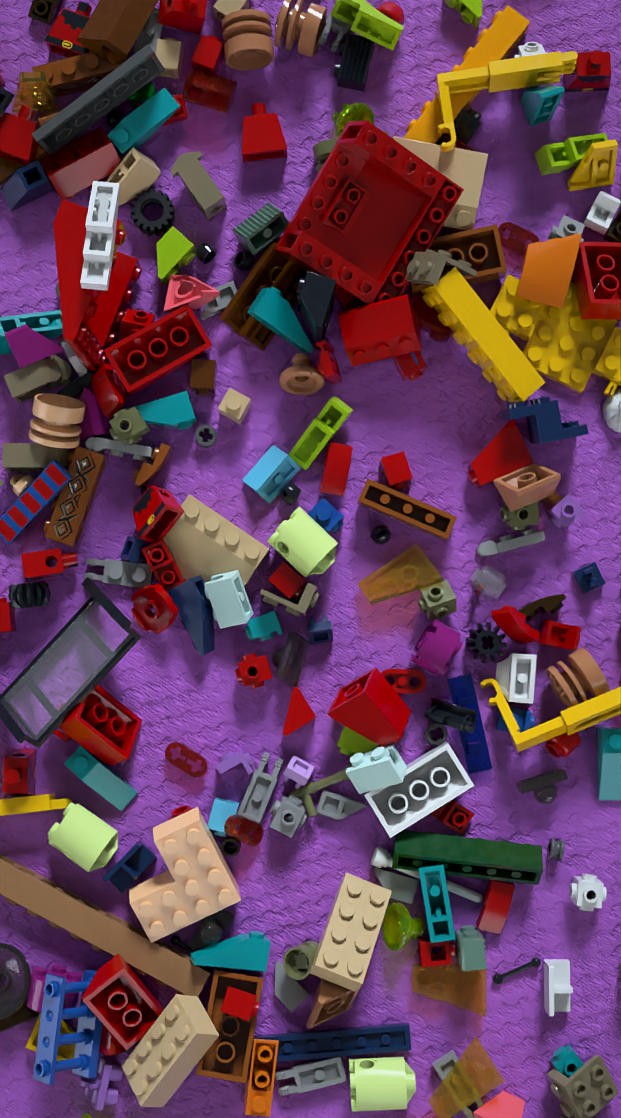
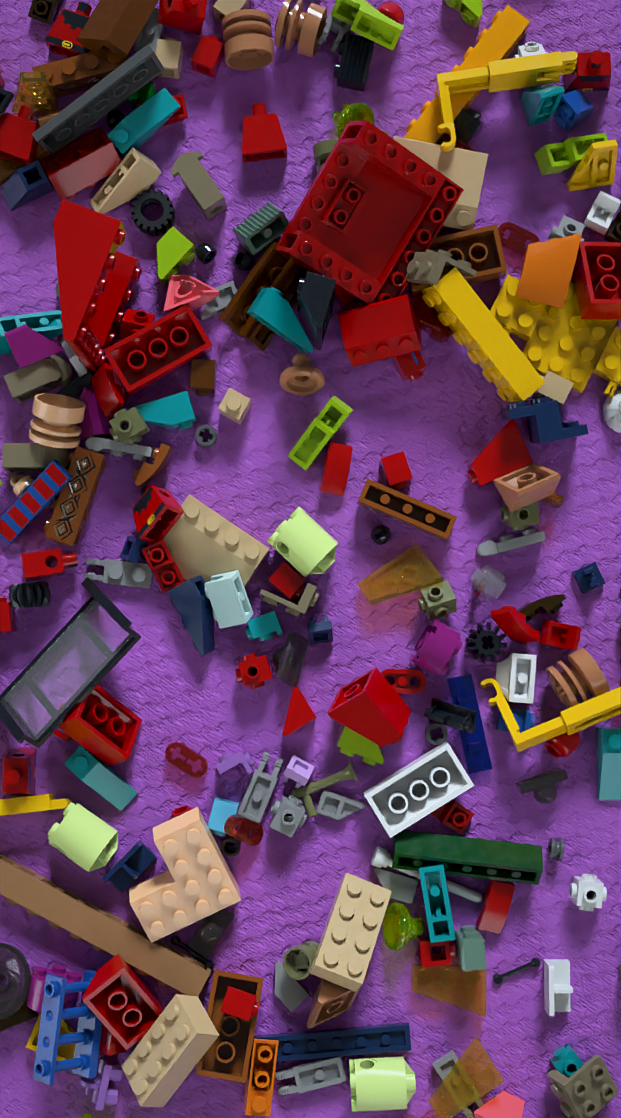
(100, 235): white slope -> none
(163, 604): red plate -> none
(209, 90): clear red brick -> none
(238, 952): teal slope -> none
(271, 473): medium azure panel -> none
(290, 493): black hinge -> none
(326, 516): blue bracket -> none
(328, 363): red plate -> none
(376, 769): light aqua brick -> none
(554, 387): none -> tan brick
(564, 512): medium lavender bracket -> none
(572, 110): none -> blue slope

